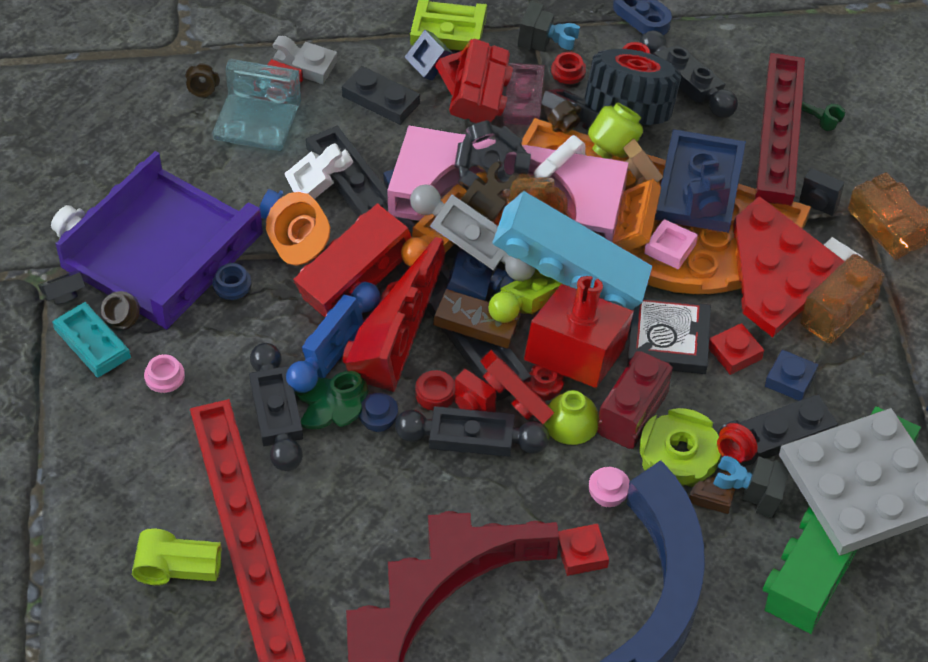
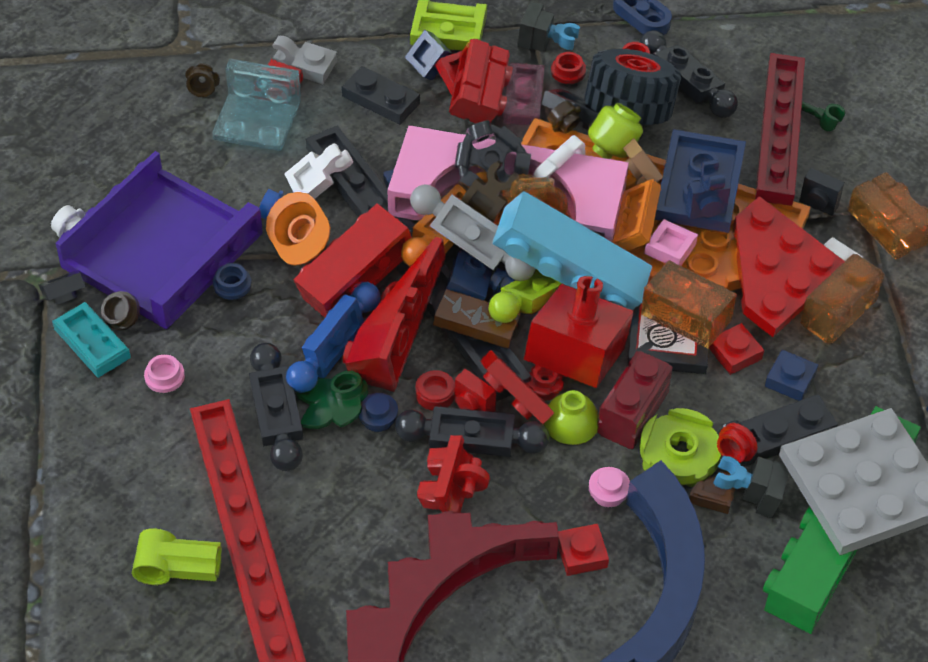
(458, 477): none -> red hips
(688, 304): none -> clear orange brick

